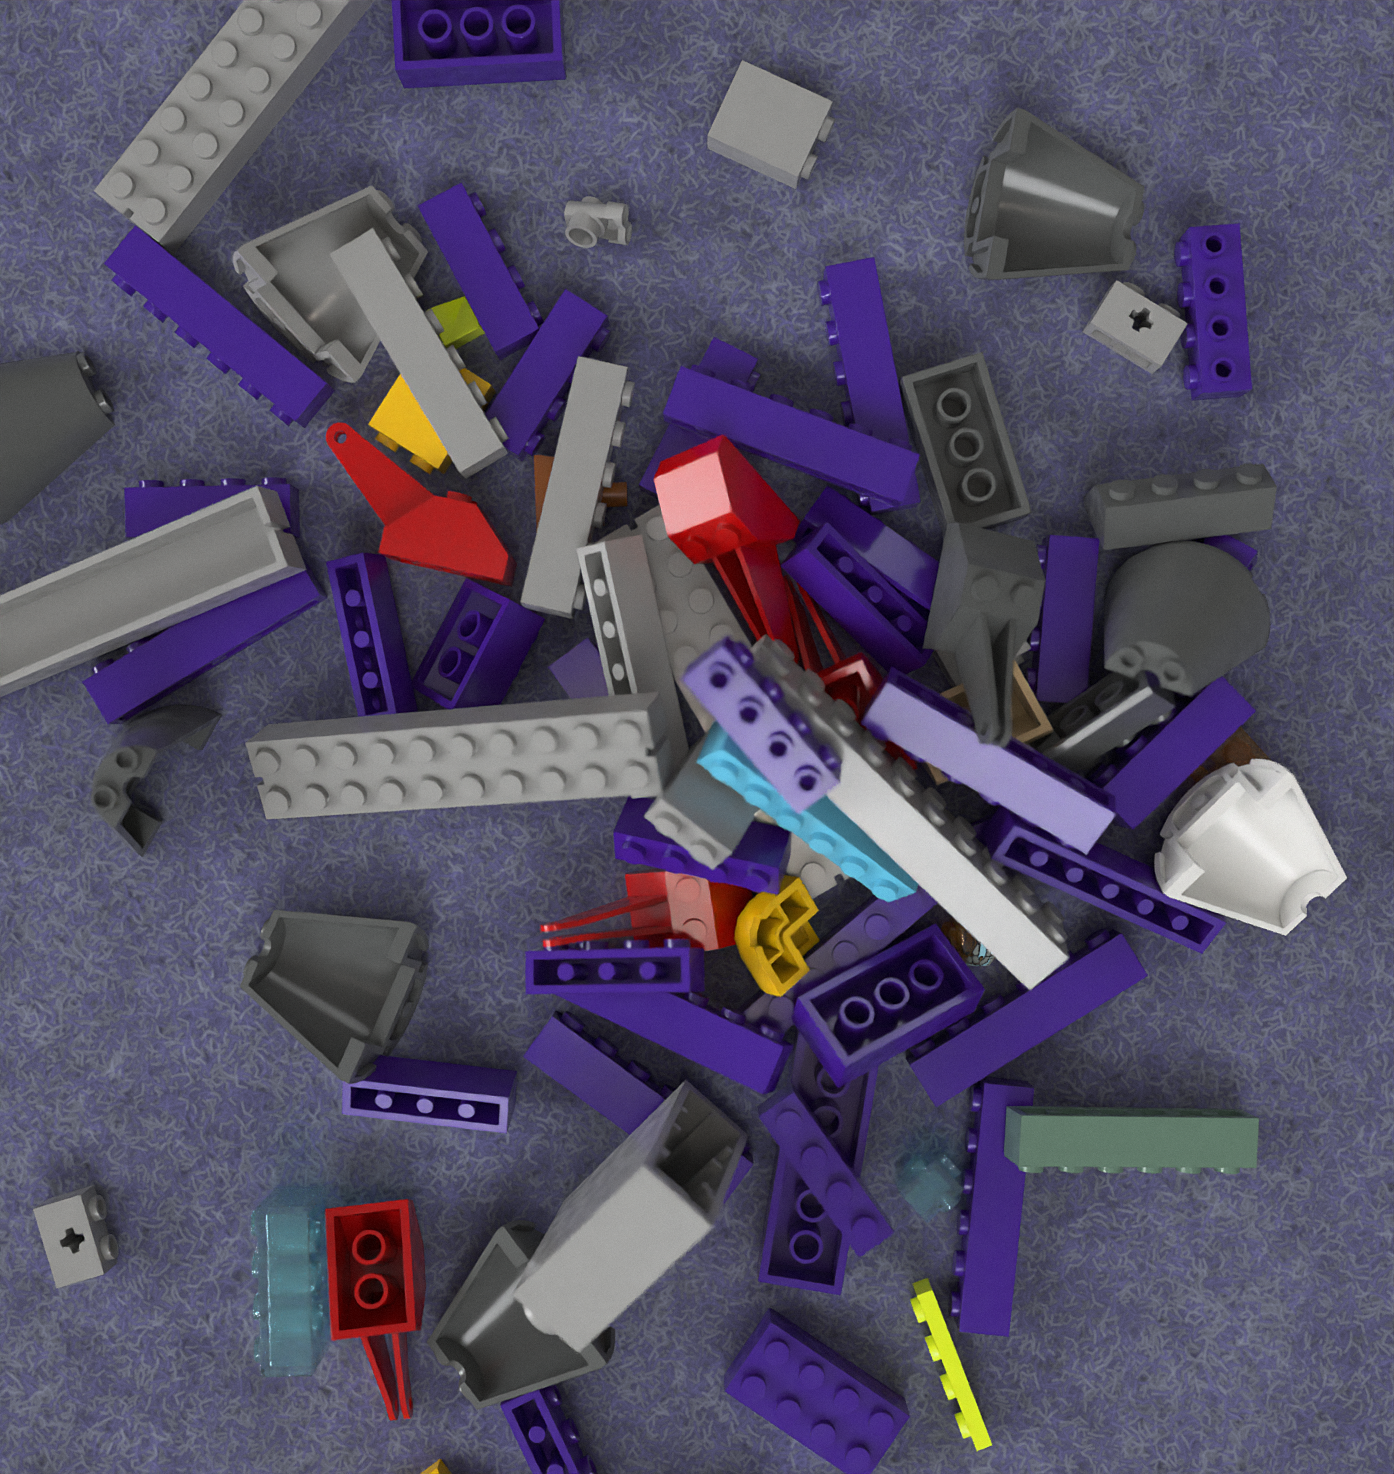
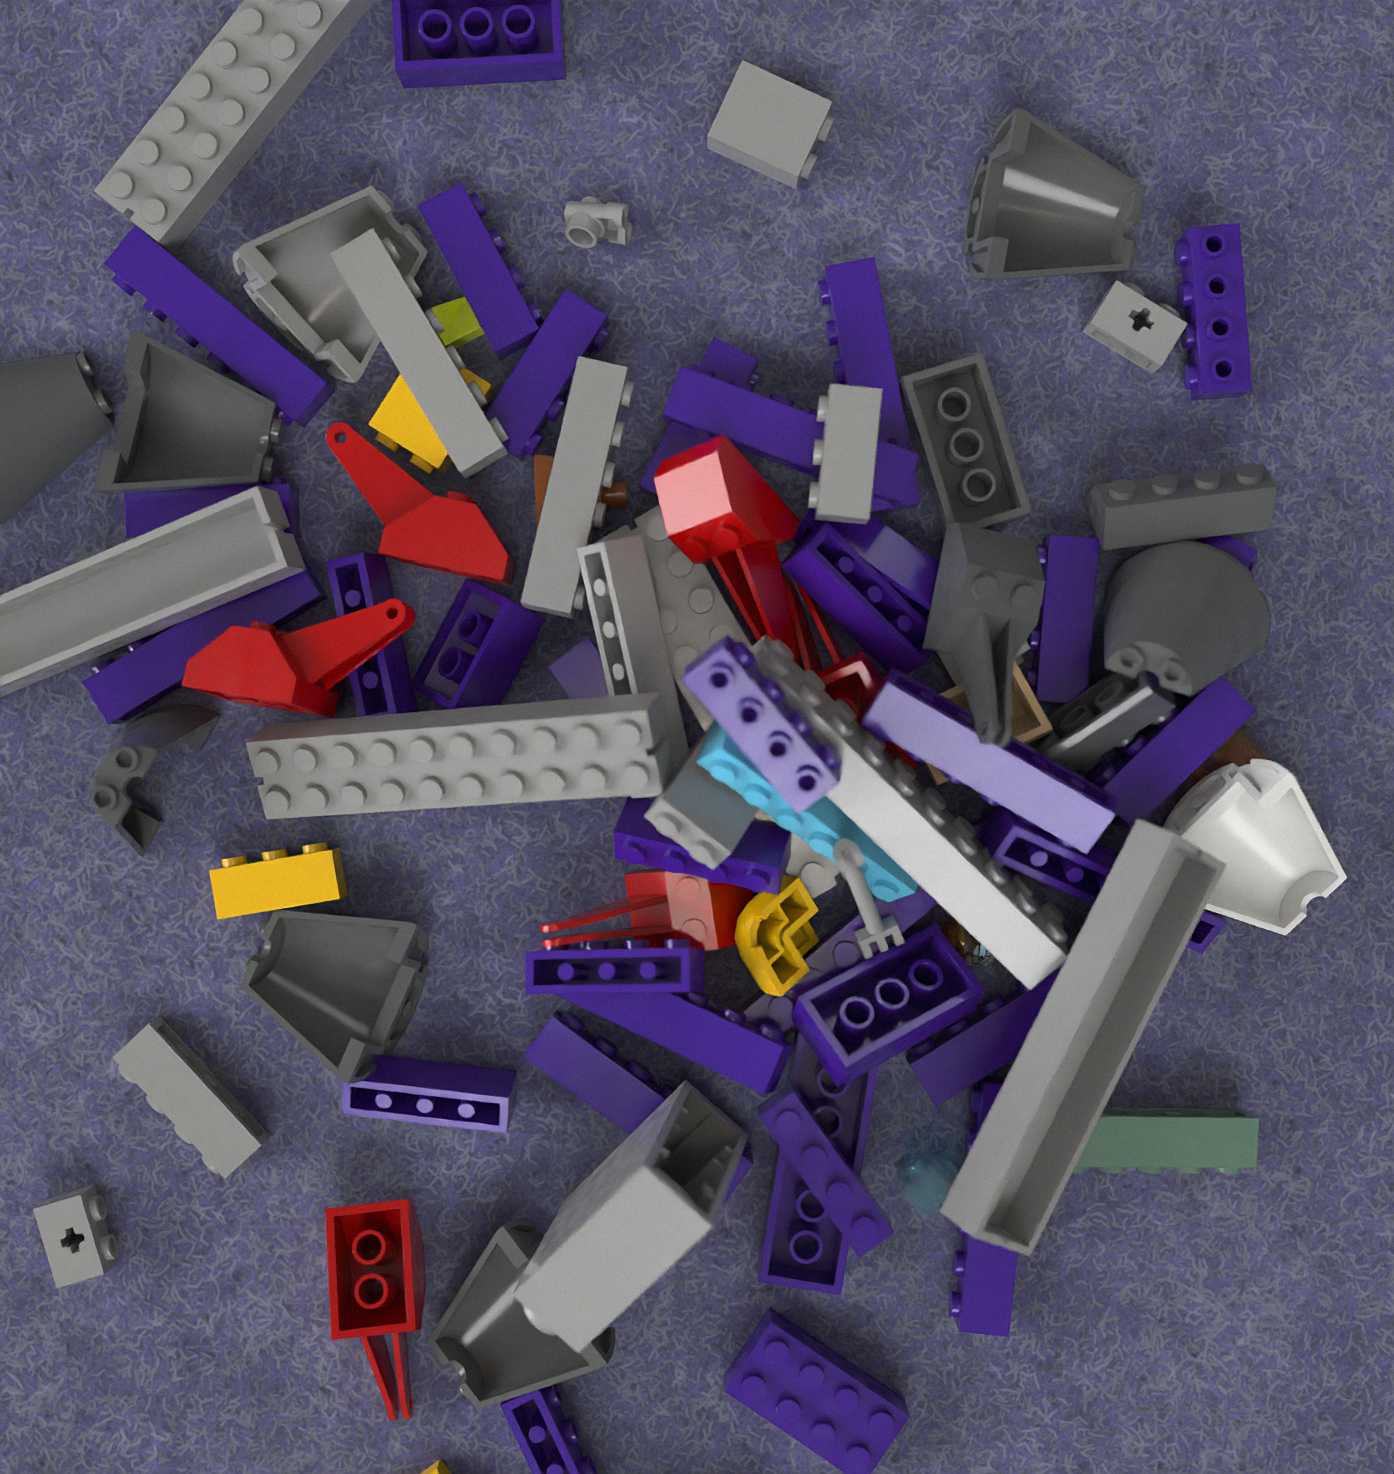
(186, 427): none -> dark grey cone
(190, 1097): none -> light grey brick
(278, 881): none -> yellow brick
(291, 1281): clear light blue brick -> none
(297, 667): none -> red slope
(846, 453): none -> light grey brick
(848, 859): none -> light grey hinge
(954, 1380): neon yellow plate -> none
(1082, 1038): none -> light grey piece

